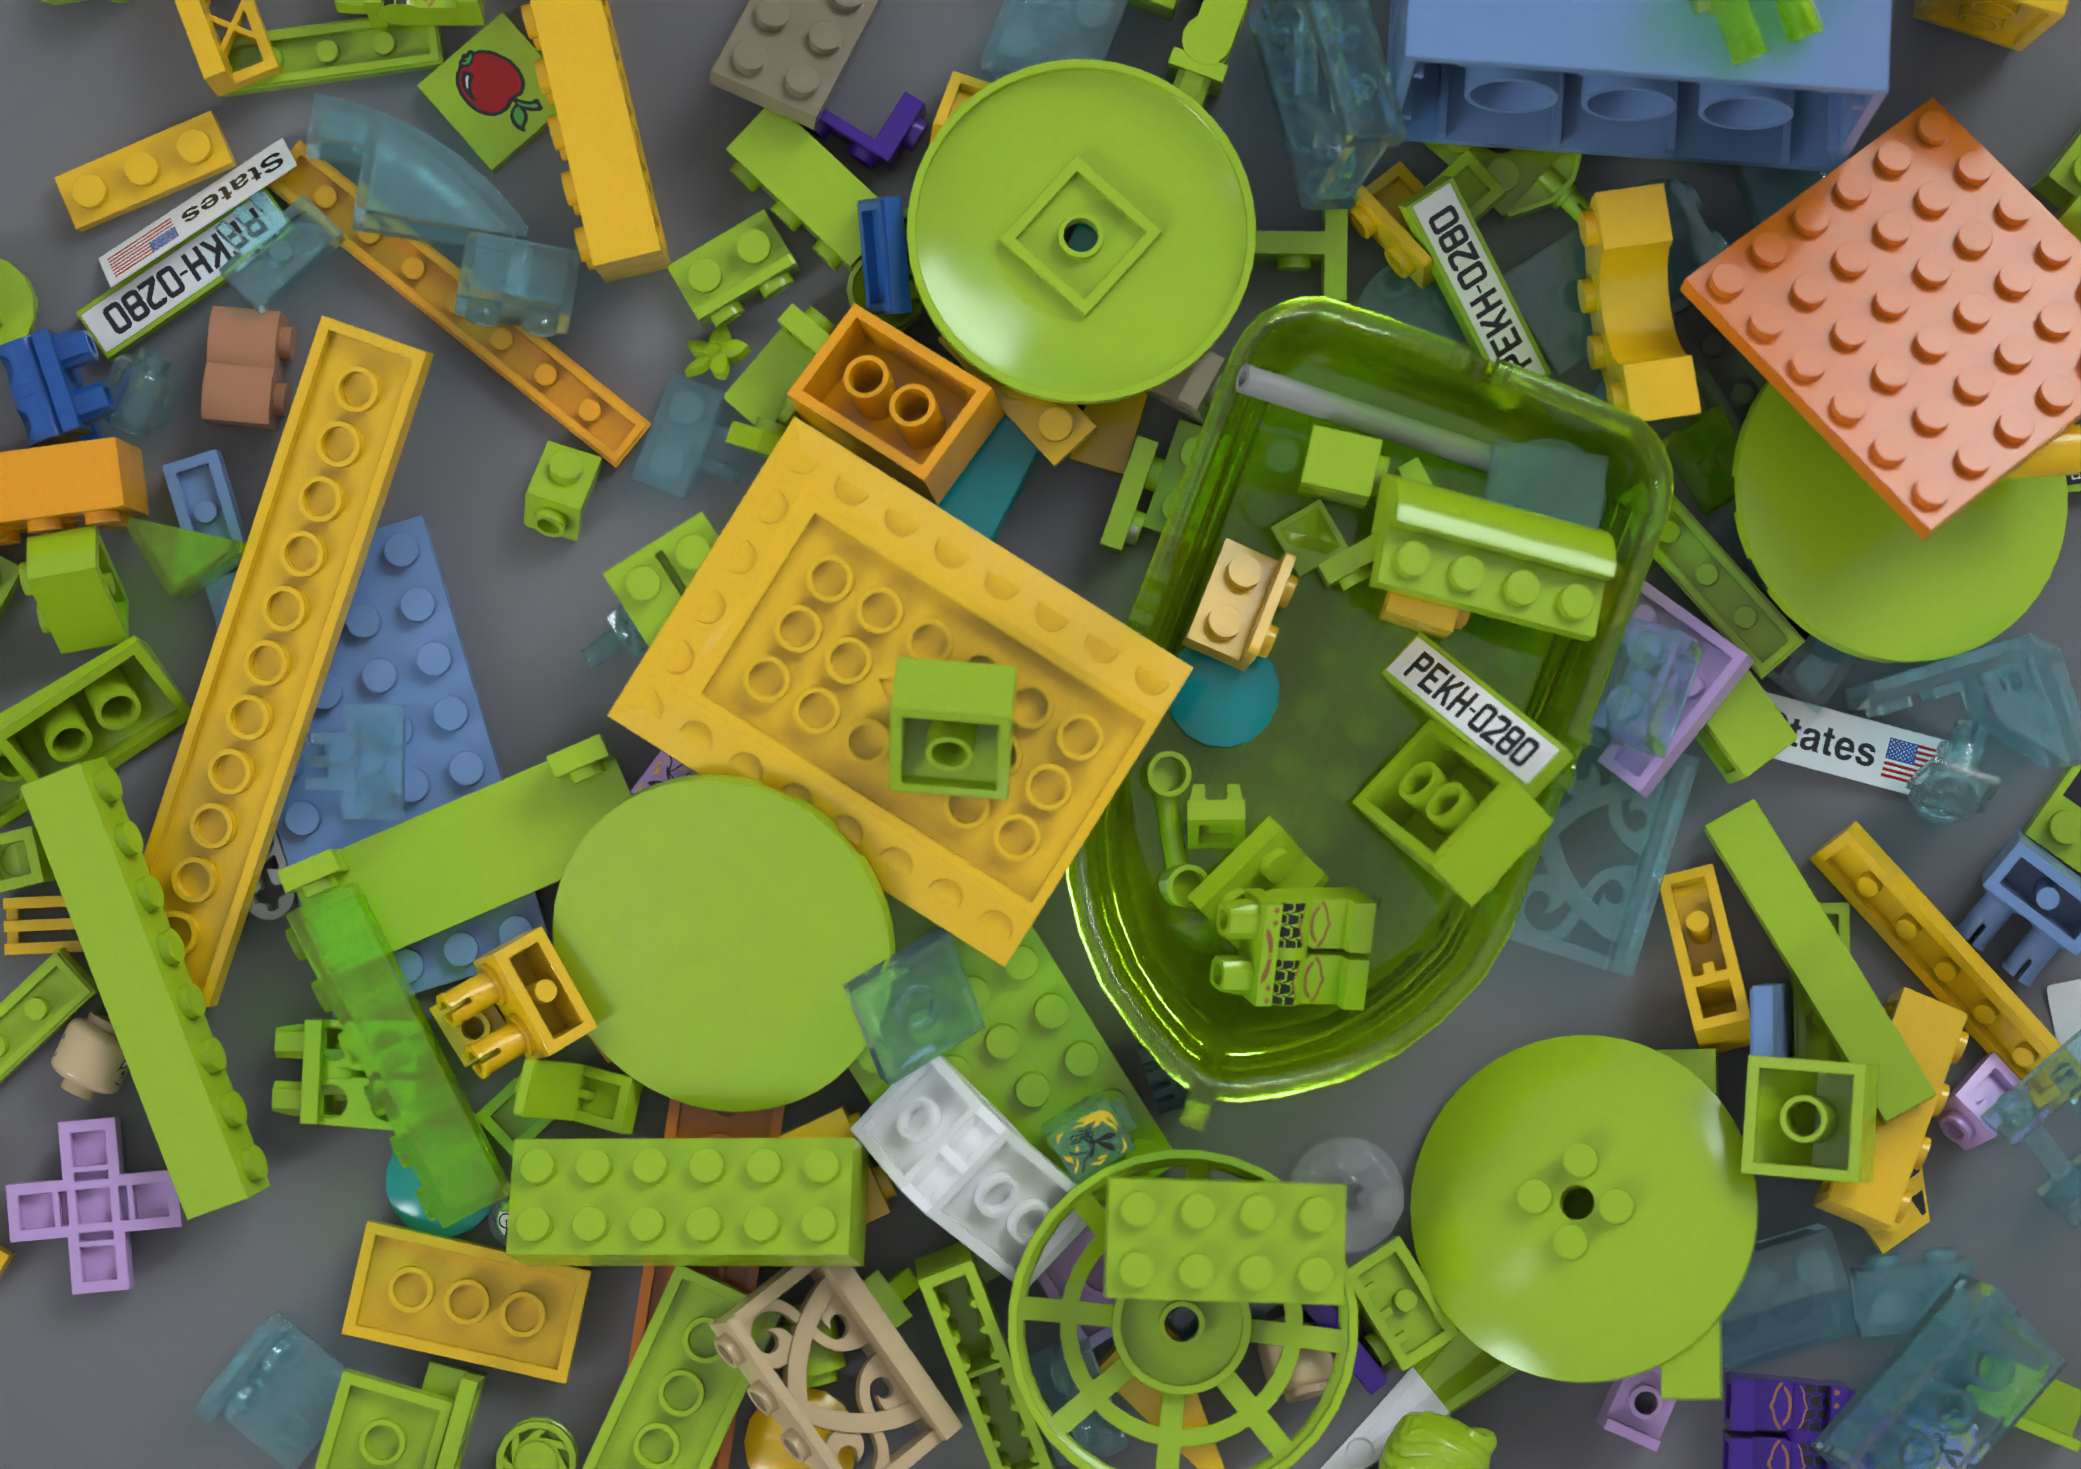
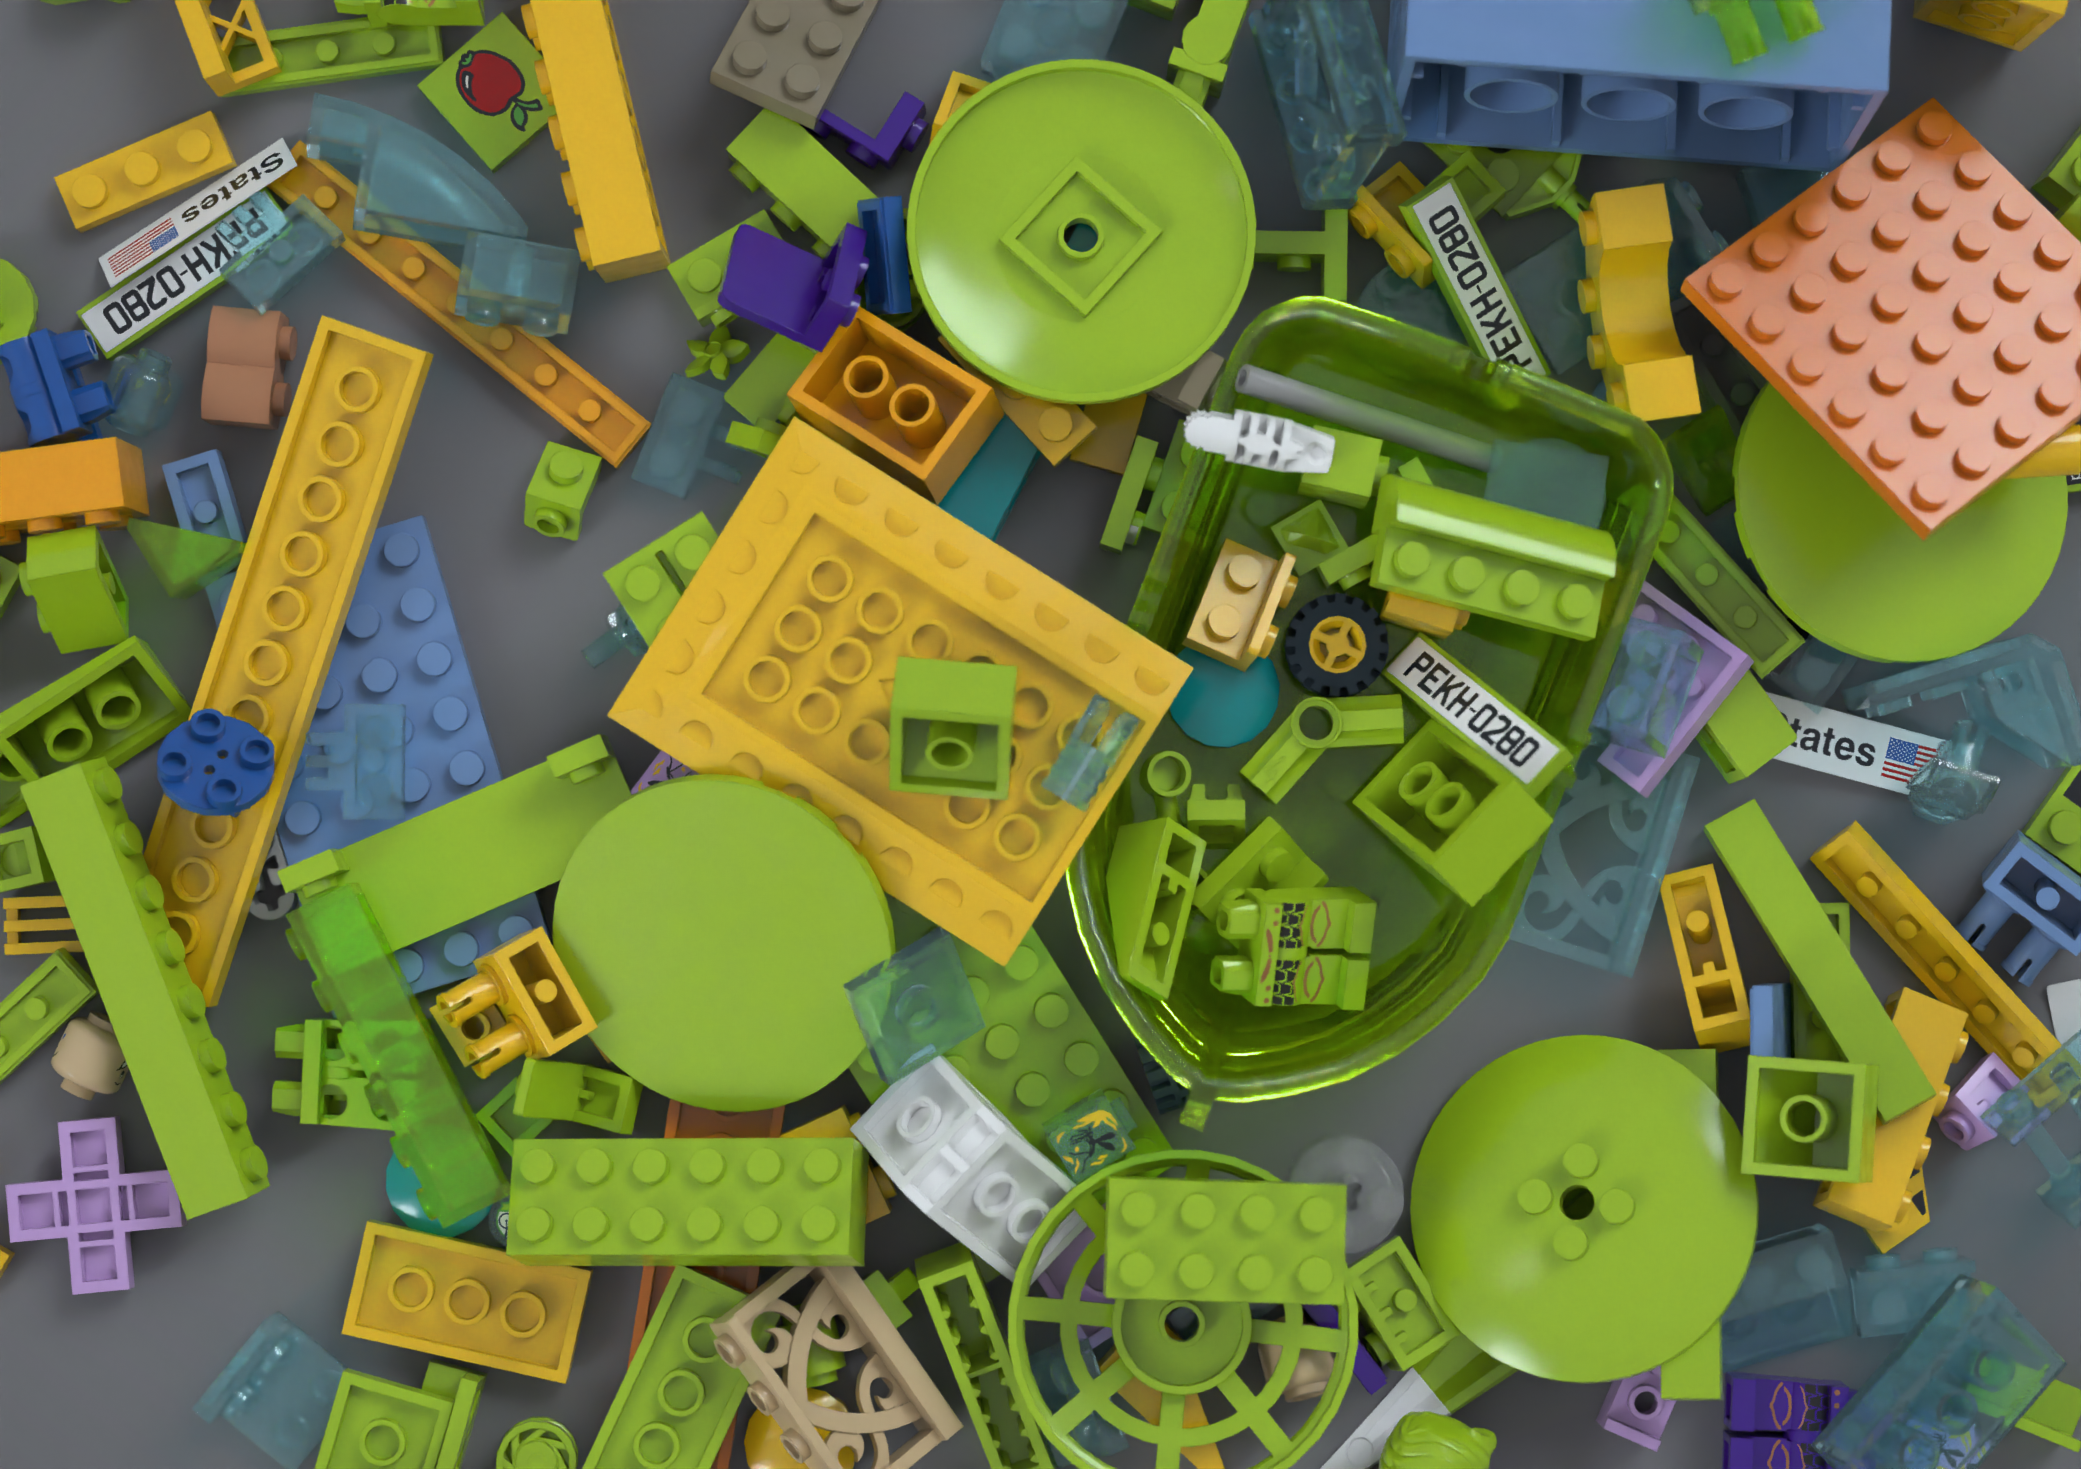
(196, 749): none -> blue plate
(793, 288): none -> dark purple bracket
(1080, 765): none -> clear light blue hinge
(1151, 898): none -> lime slope
(1261, 440): none -> white hinge
(1346, 628): none -> black wheel
(1354, 723): none -> lime piece

